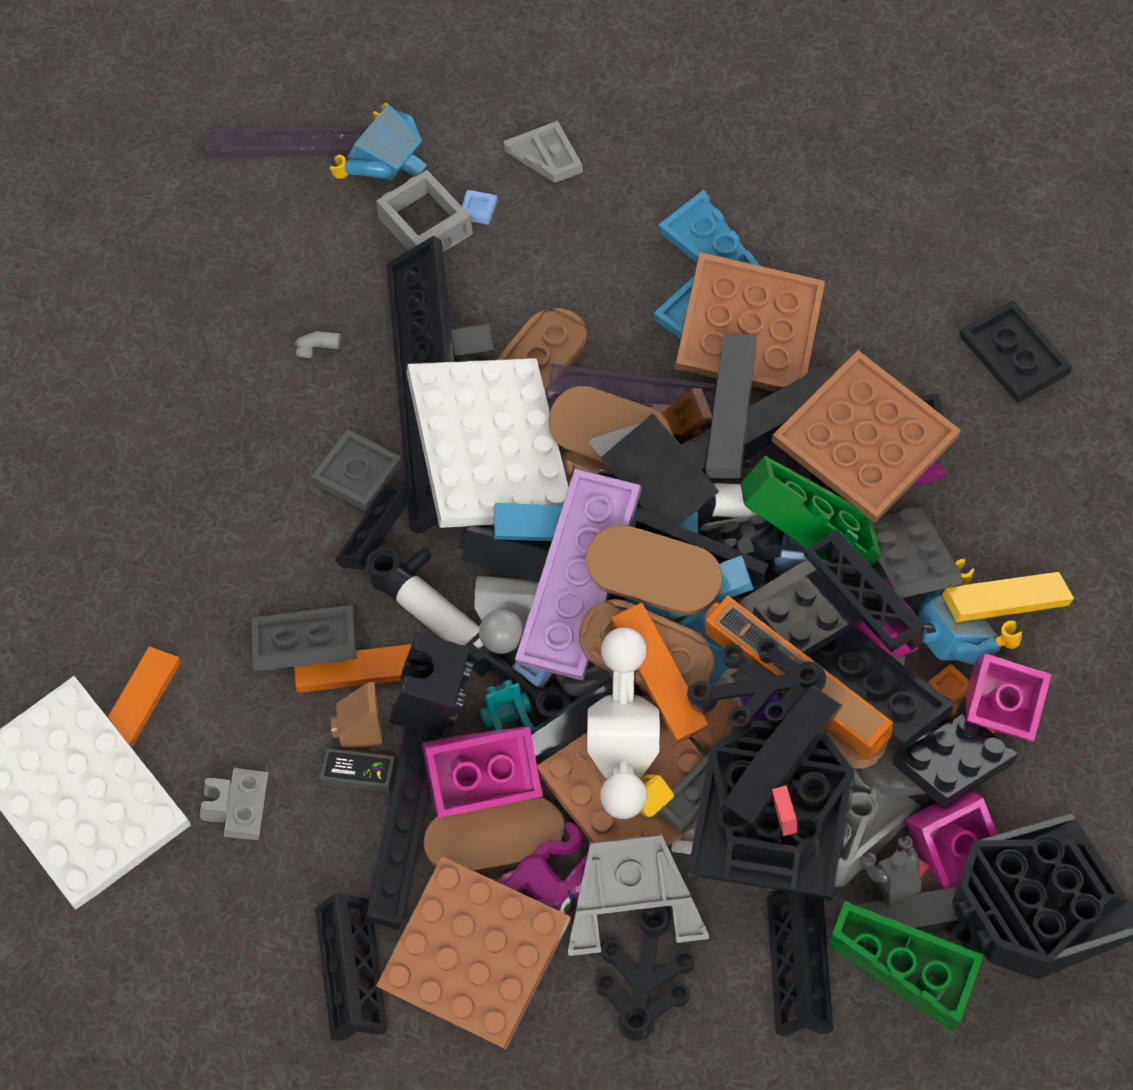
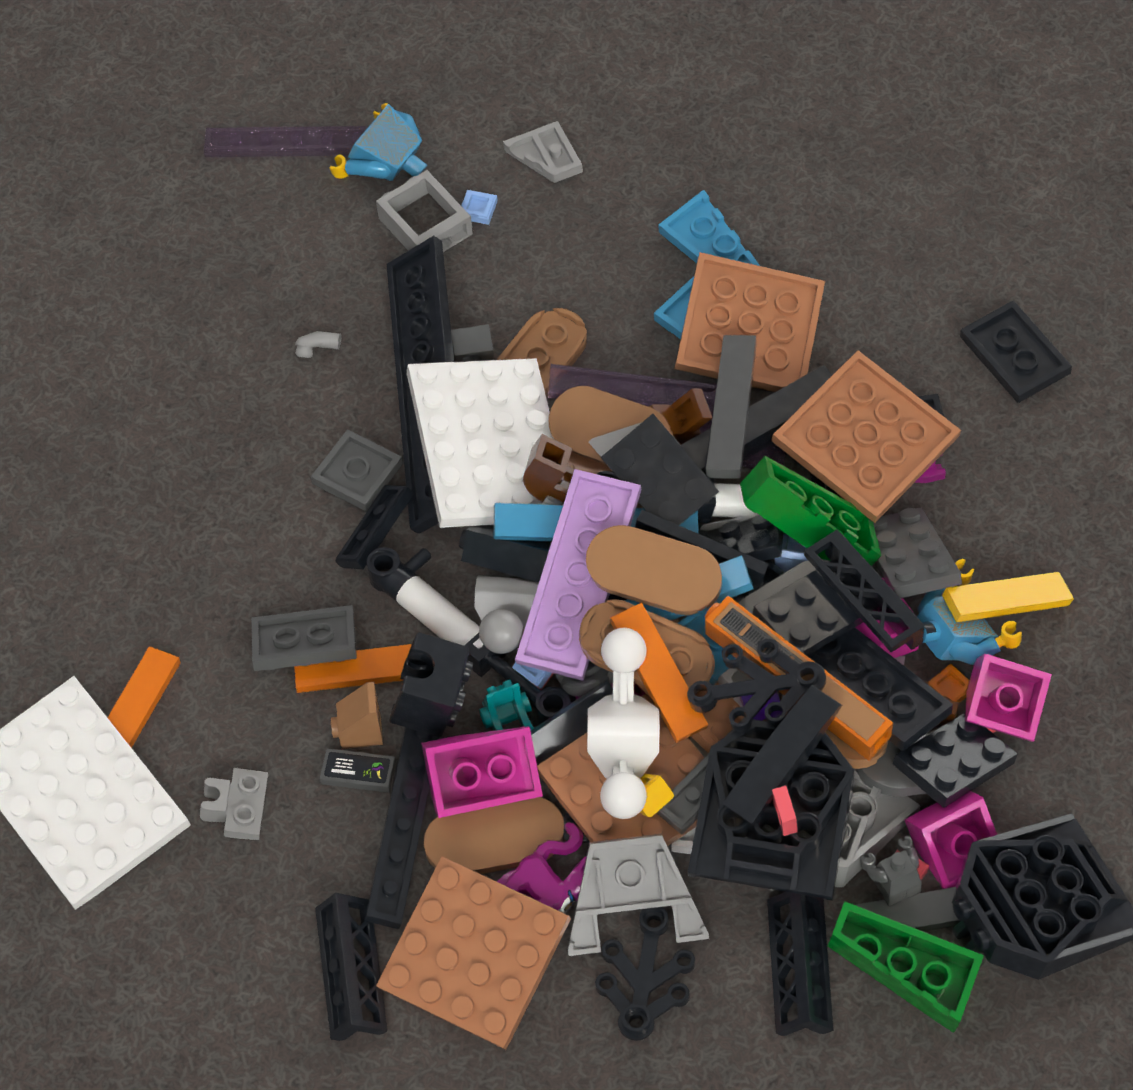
(548, 469): none -> reddish brown brick

